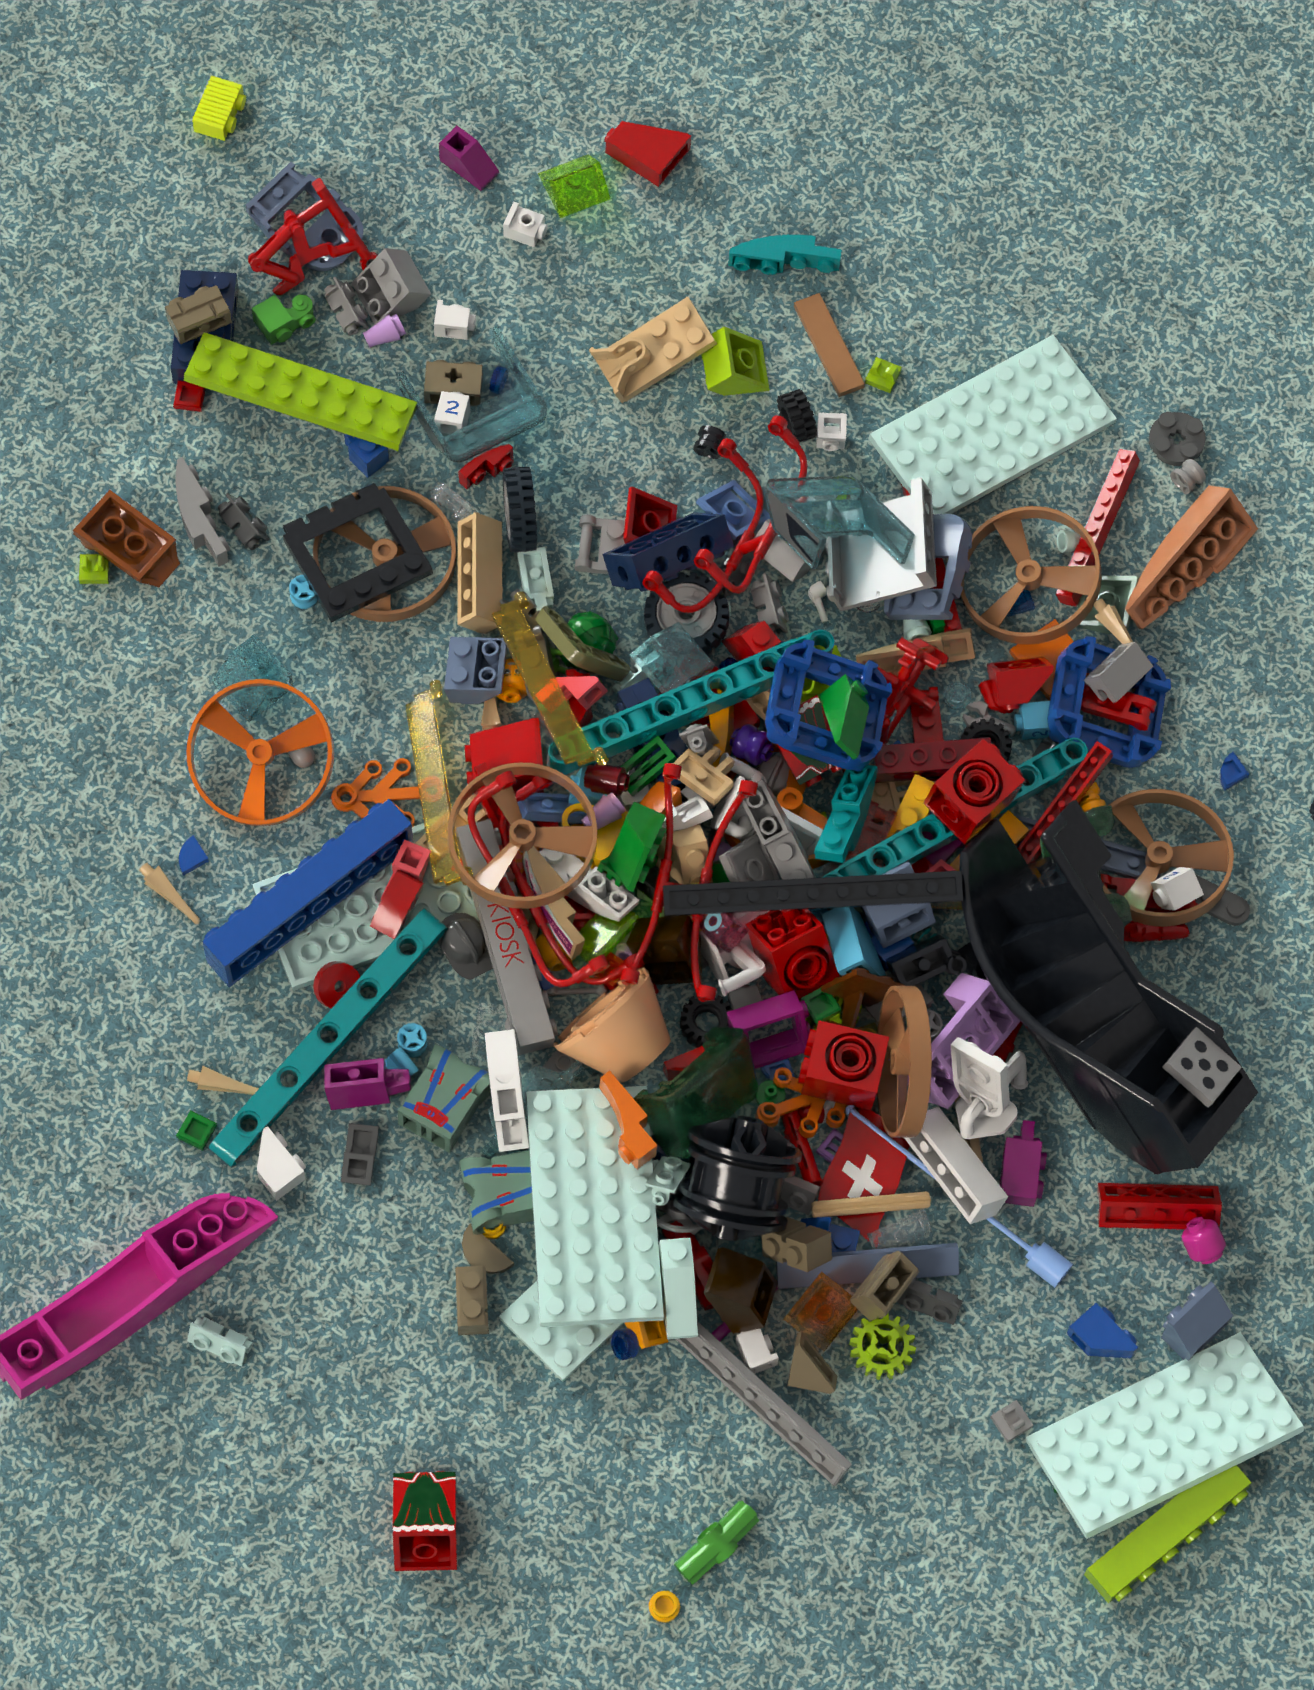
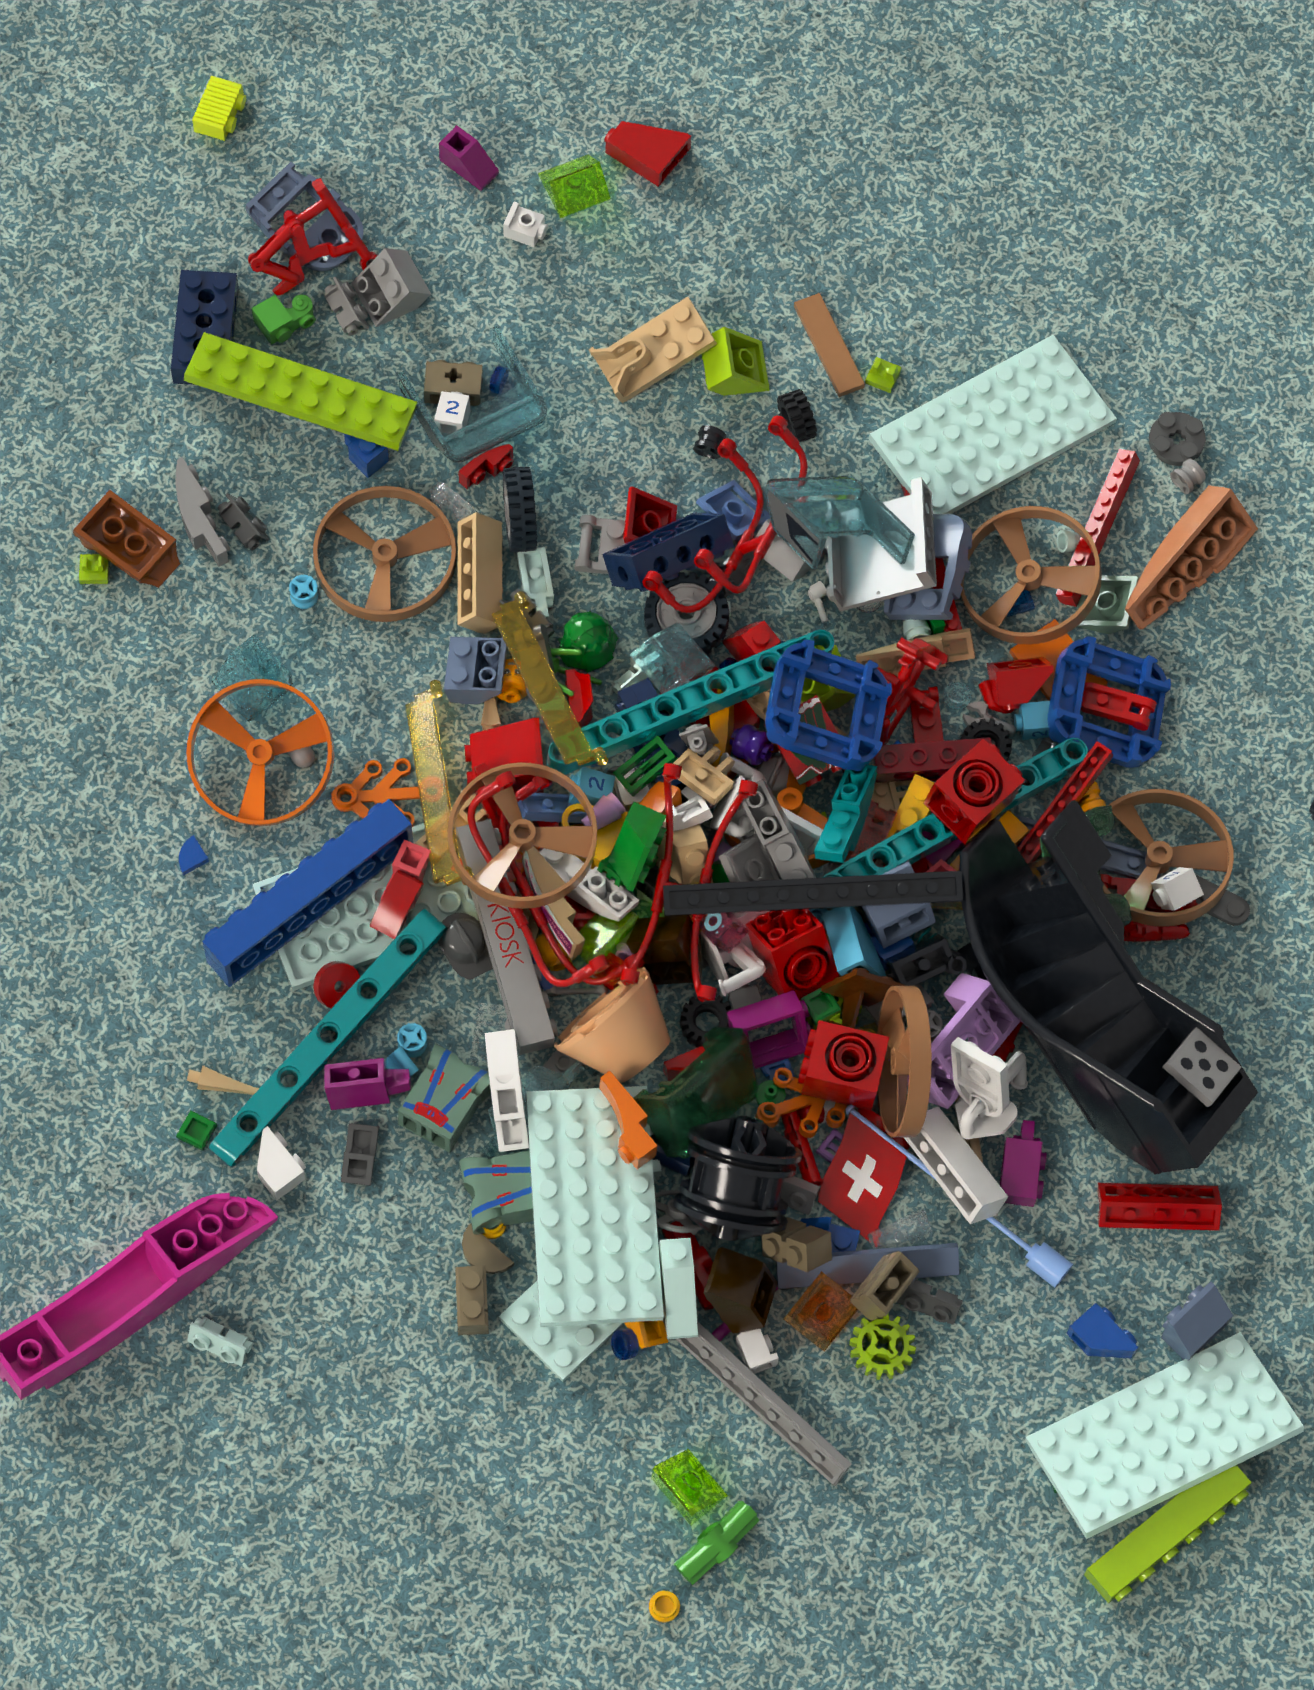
(159, 883): tan piece -> none
(189, 396): red tile -> none
(197, 313): dark tan brick -> none
(371, 584): black hinge -> none
(385, 331): lavender cone -> none
(424, 1521): slope -> none
(453, 321): white brick -> none
(578, 652): olive beam -> none
(585, 689): coral slope -> none
(606, 779): dark red brick -> none
(667, 1178): light aqua hinge -> none
(688, 1485): none -> clear neon green slope
(768, 595): light grey hinge -> none
(773, 252): teal slope -> none
(809, 1368): dark tan slope -> none
(831, 437): white brick -> none
(846, 713): green slope -> none
(870, 1204): tan axle -> none
(1011, 1421): light grey tile -> none
(1111, 619): tan piece -> none
(1119, 672): light grey hinge -> none
(1203, 1240): dark pink head -> none
(1232, 771): blue tile -> none

